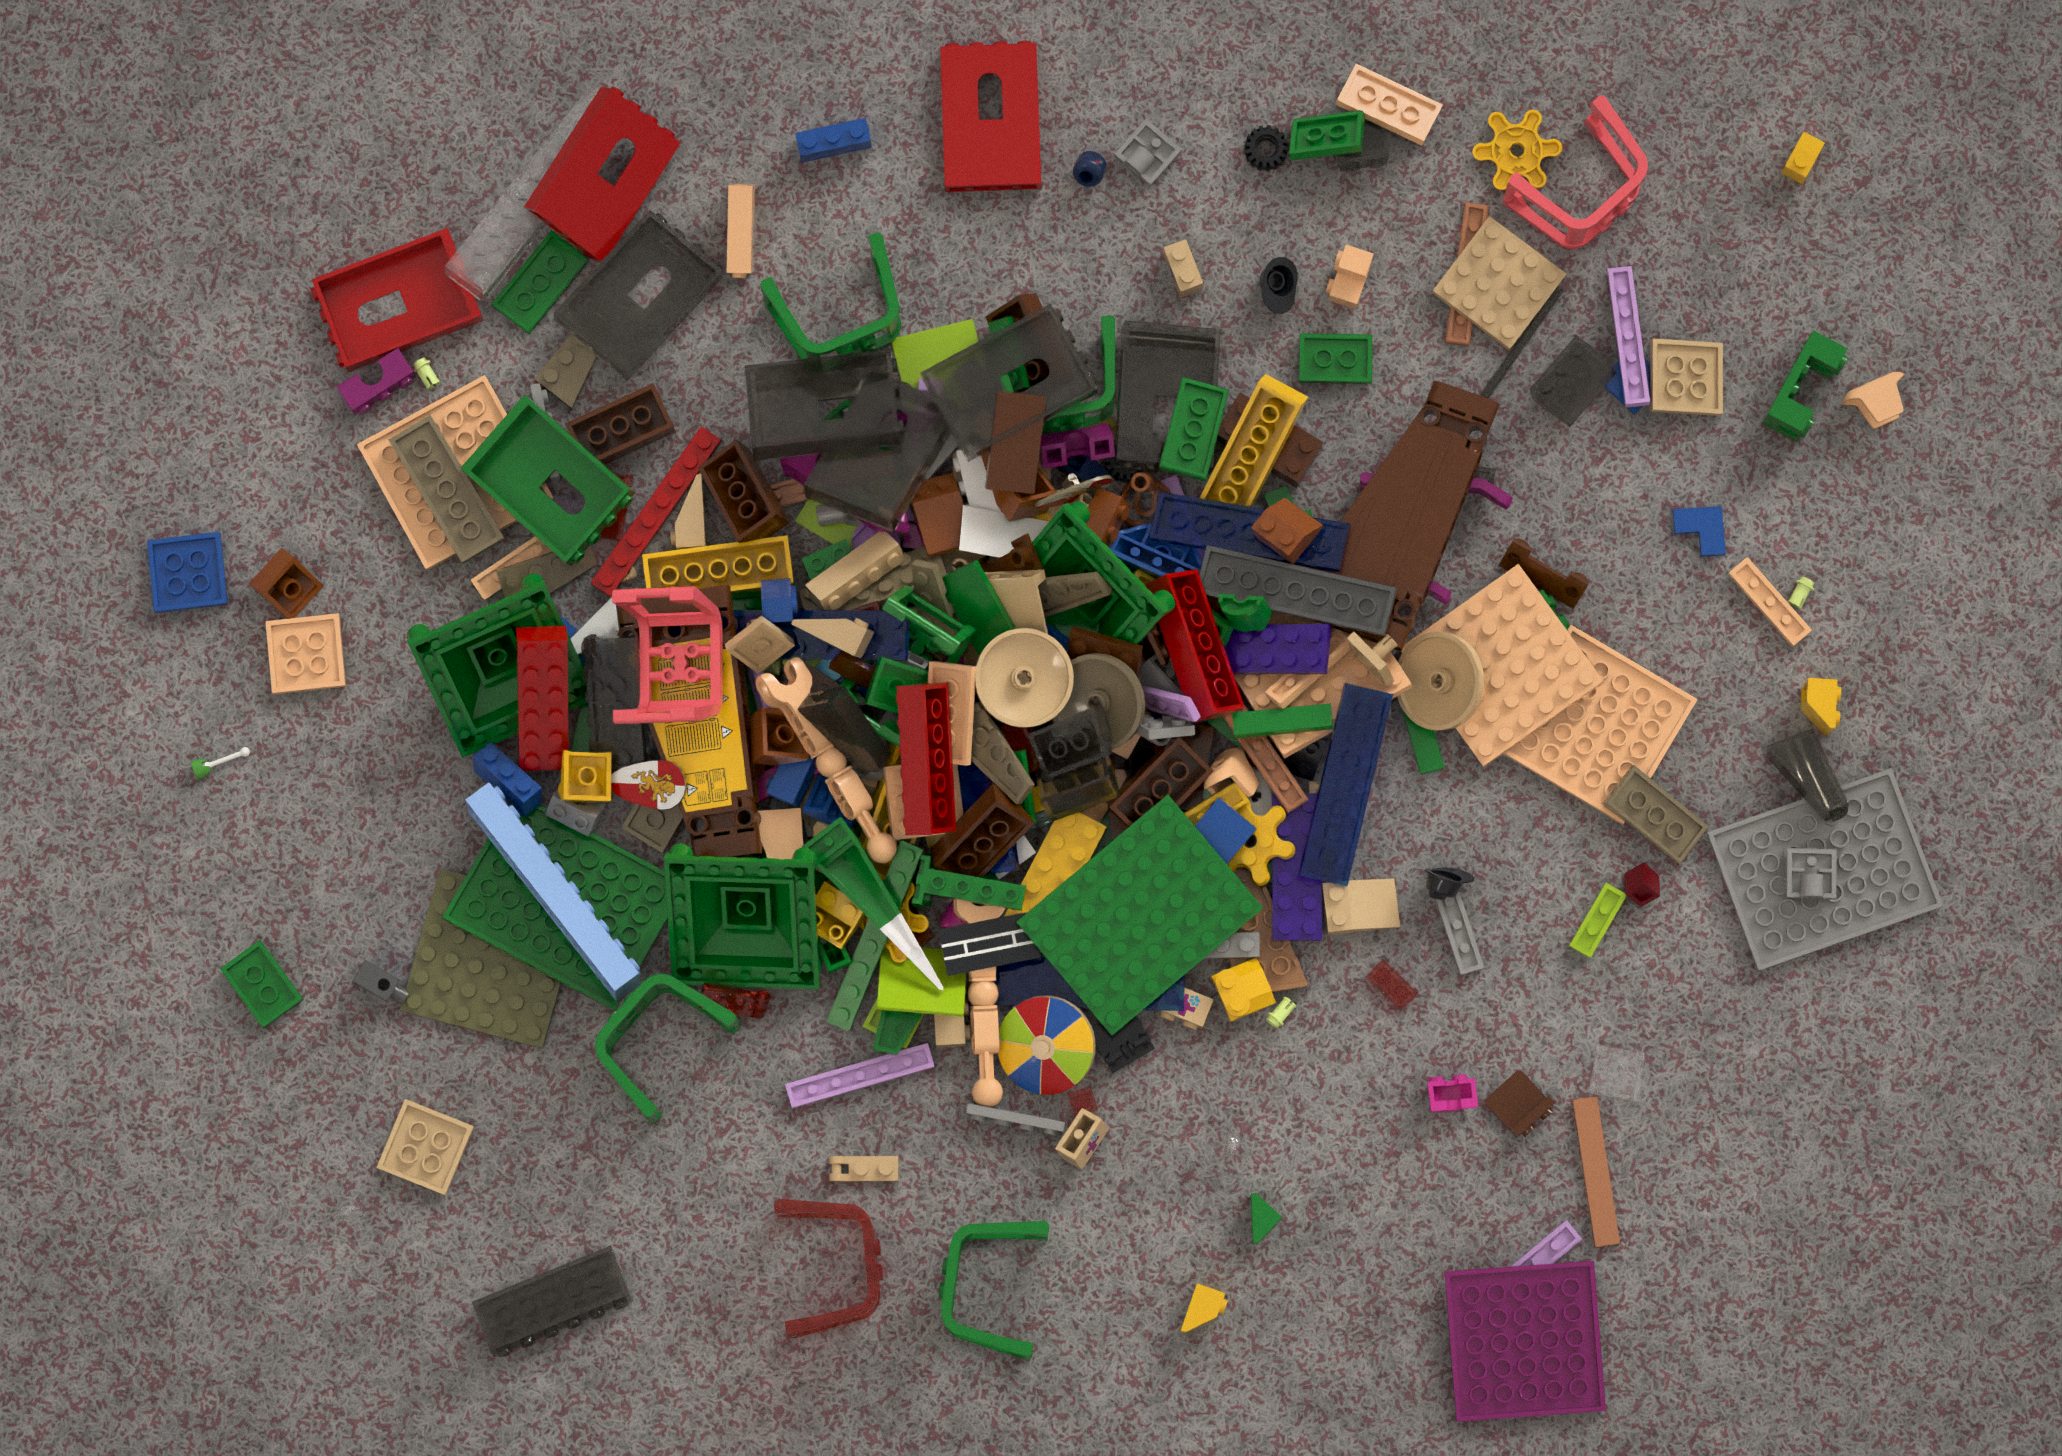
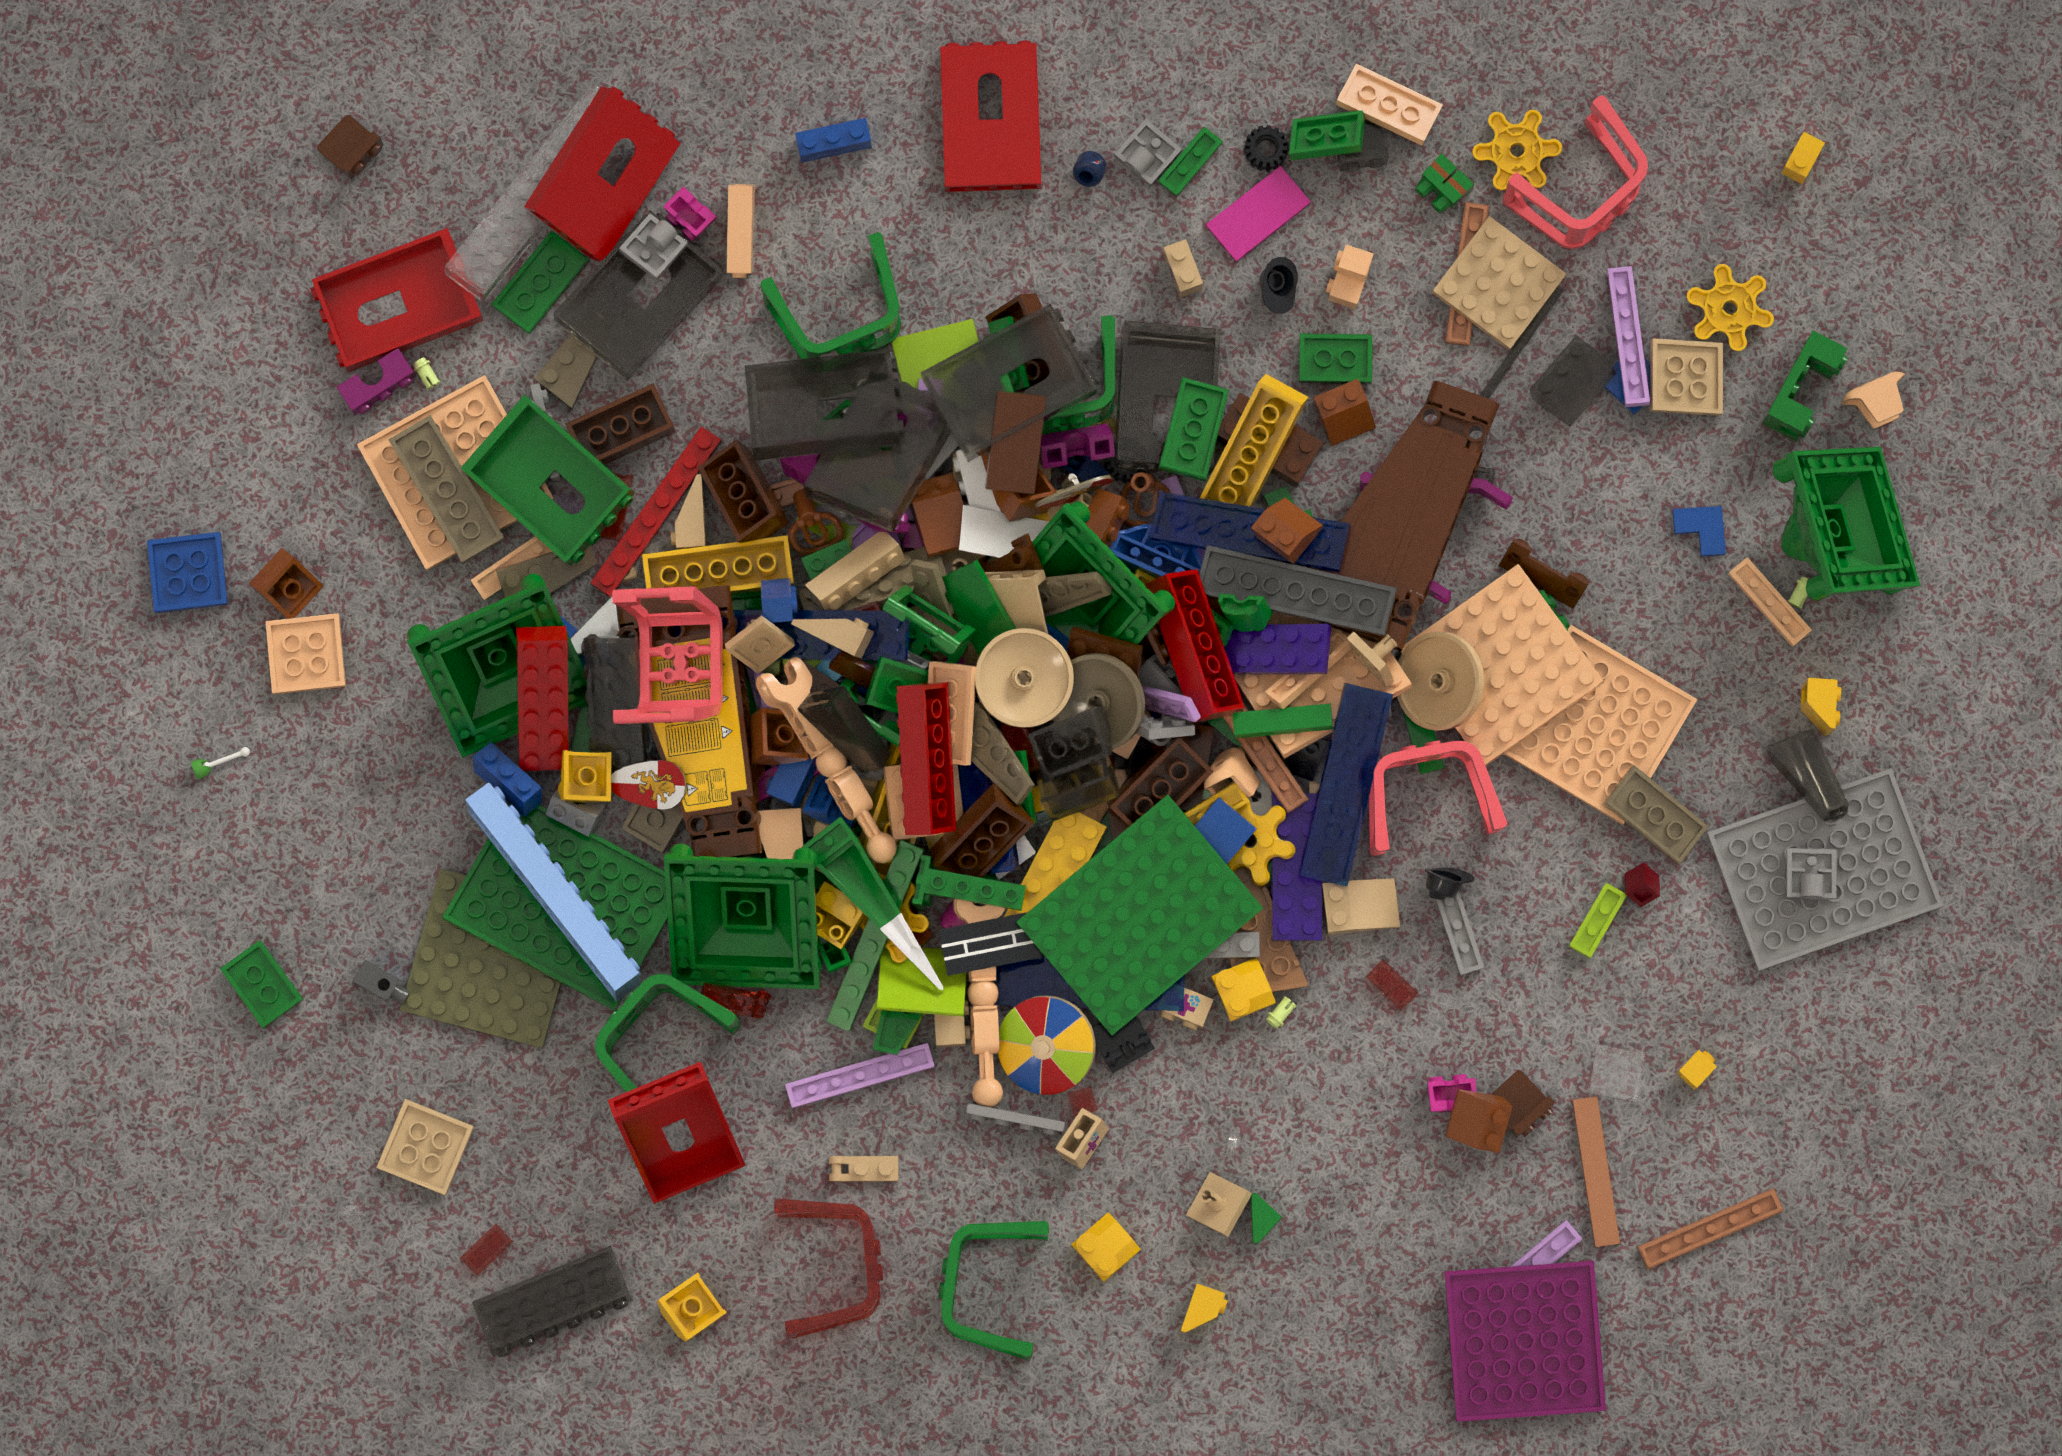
(350, 146): none -> reddish brown bracket
(486, 1249): none -> clear red plate
(653, 246): none -> light grey plate
(664, 1101): none -> red panel
(689, 214): none -> dark pink cylinder
(690, 1308): none -> yellow slope
(809, 517): none -> dark orange piece
(1106, 1247): none -> yellow slope
(1190, 161): none -> green plate
(1219, 1204): none -> tan tile
(1258, 214): none -> dark pink tile
(1344, 412): none -> dark orange slope
(1448, 193): none -> green hips
(1479, 1120): none -> dark orange slope
(1488, 802): none -> coral windscreen
(1697, 1068): none -> yellow brick
(1710, 1228): none -> nougat tile
(1739, 294): none -> yellow plate
(1846, 522): none -> green piece

